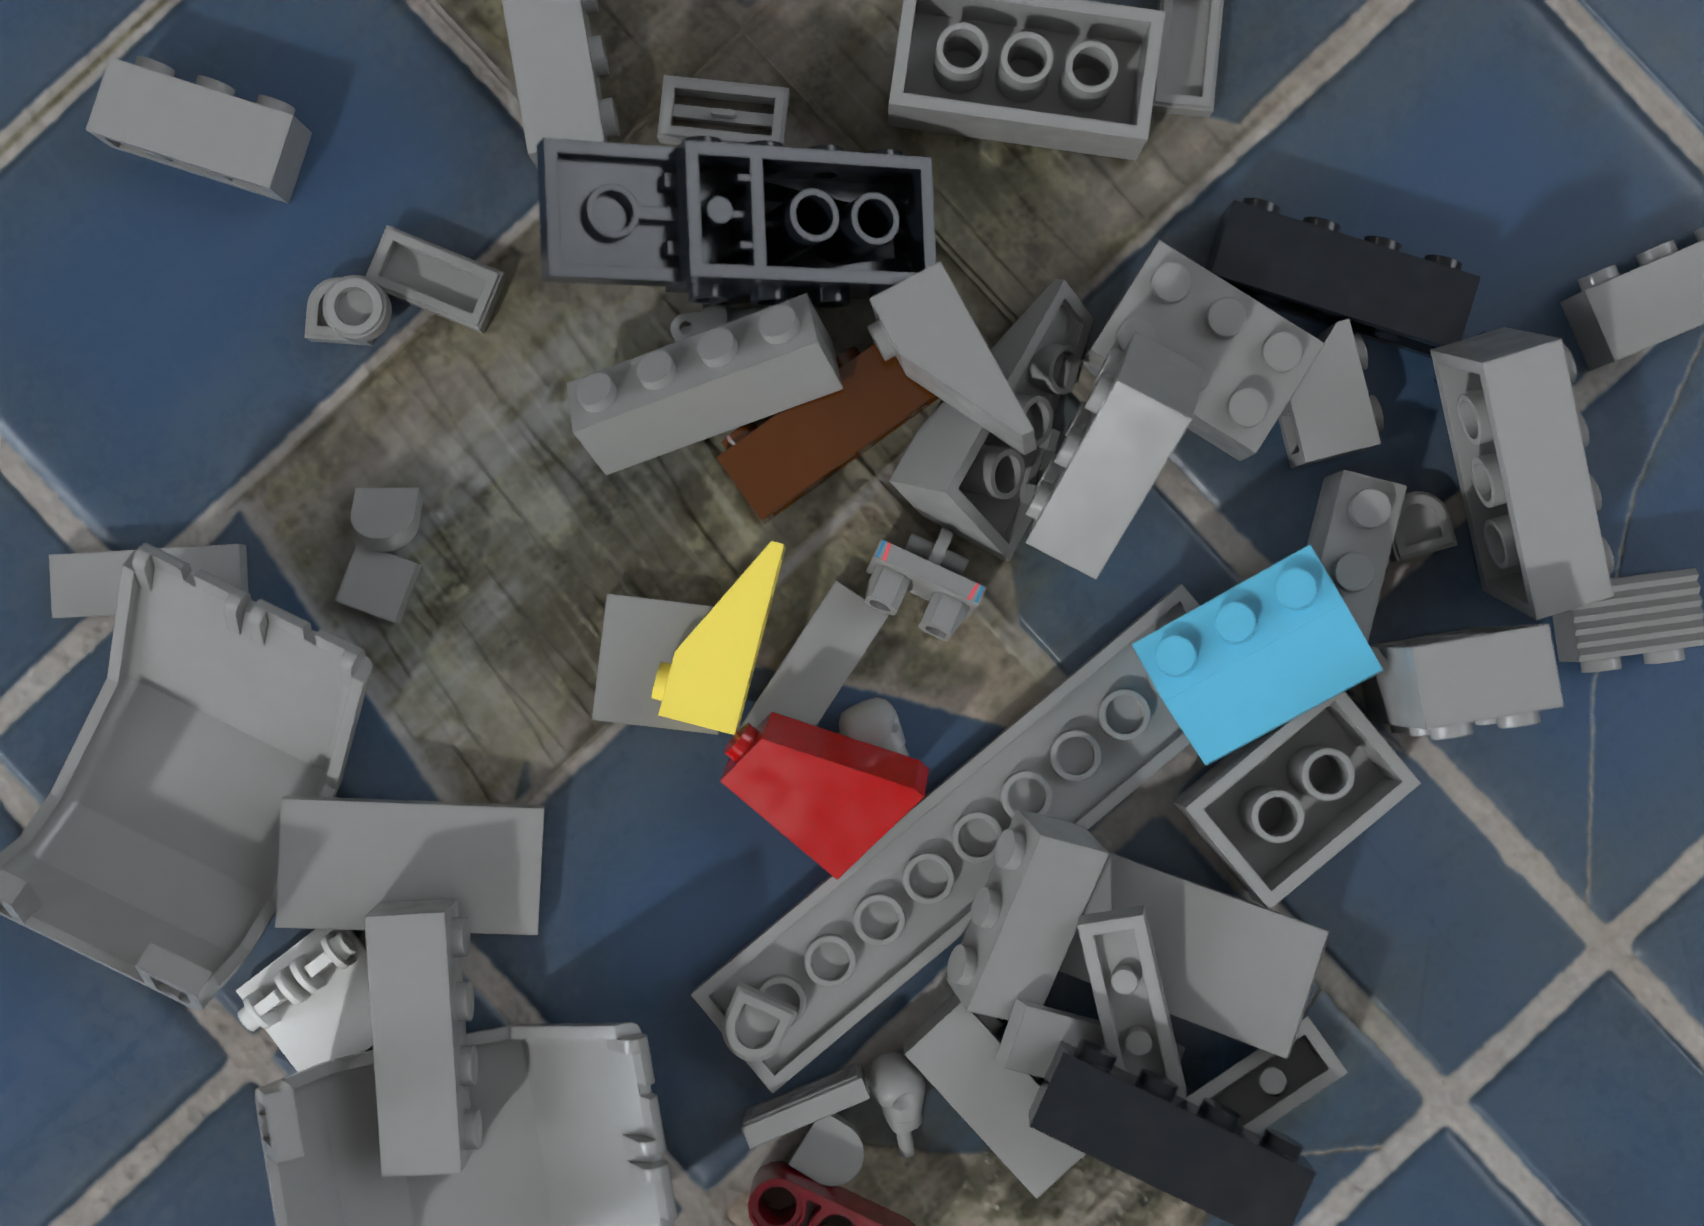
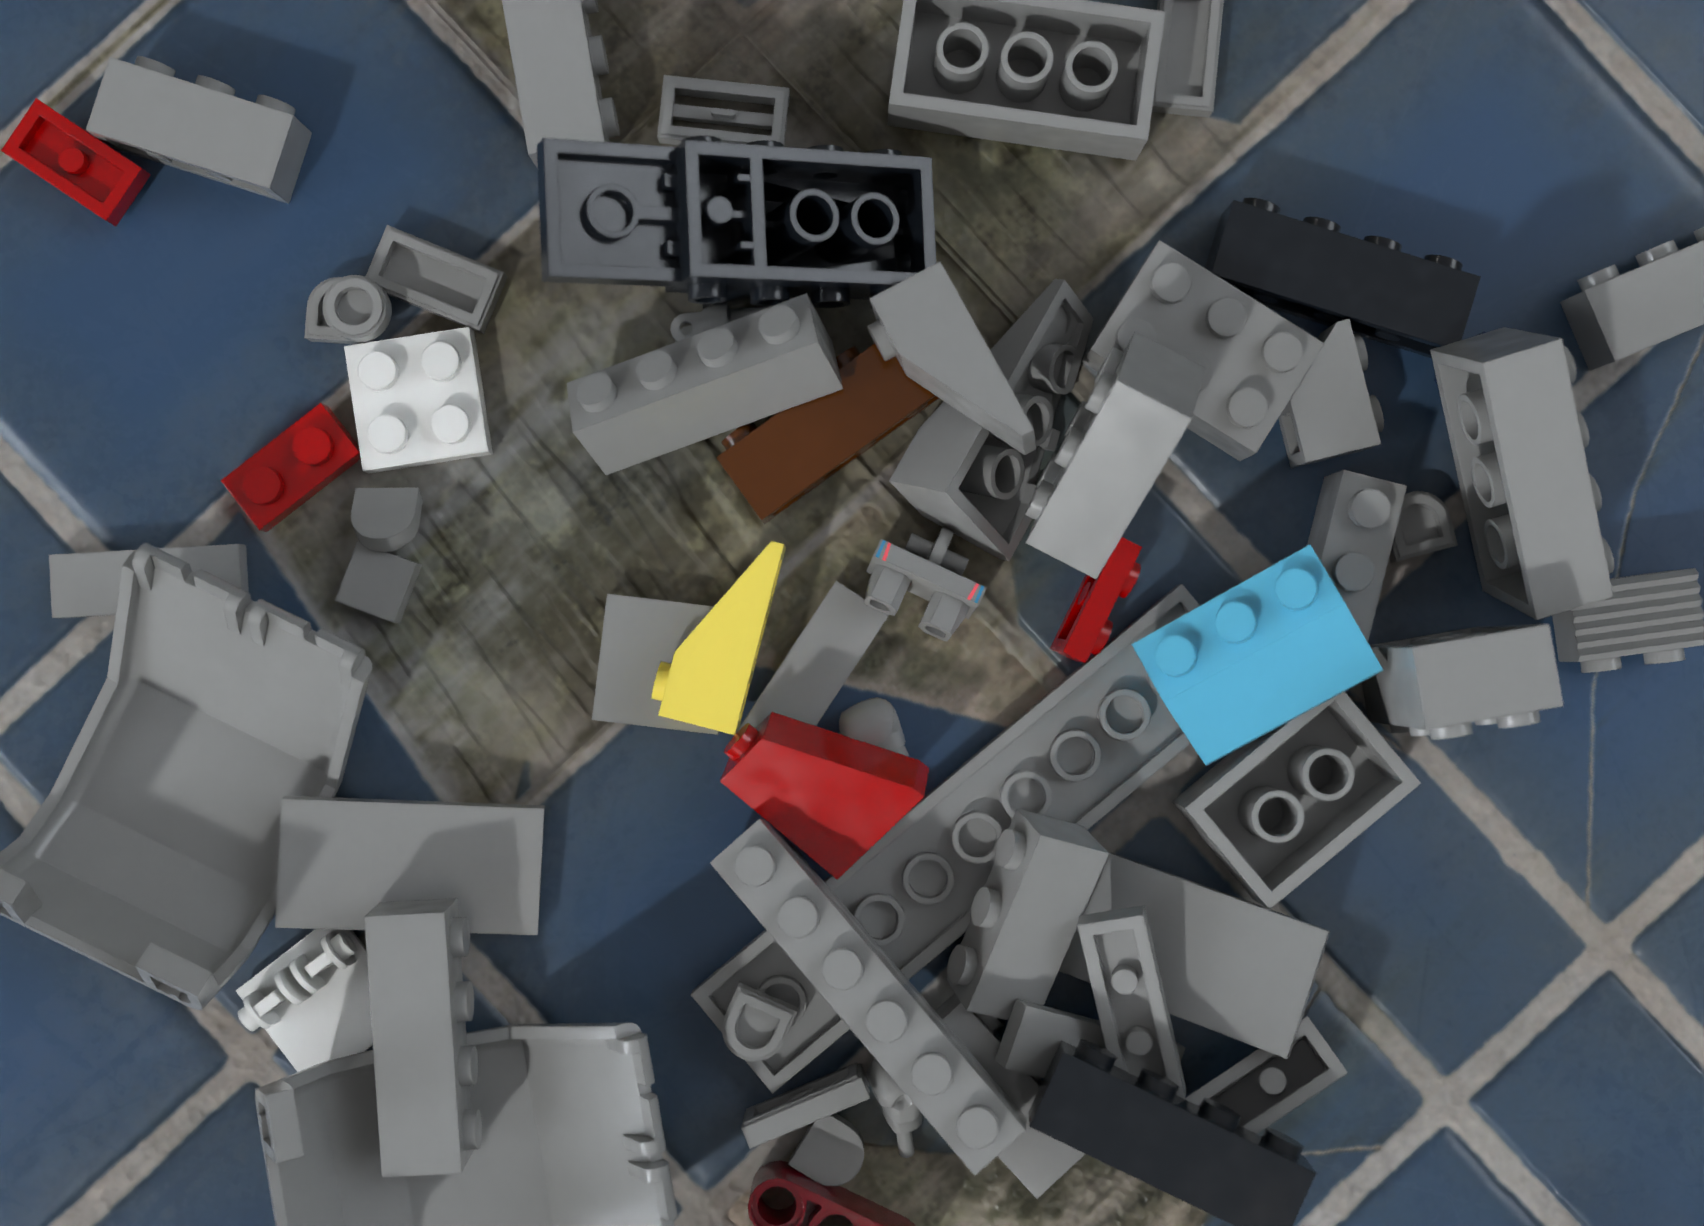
(75, 162): none -> red plate
(292, 467): none -> red plate
(418, 400): none -> white plate
(871, 995): none -> light grey brick
(1086, 622): none -> red plate

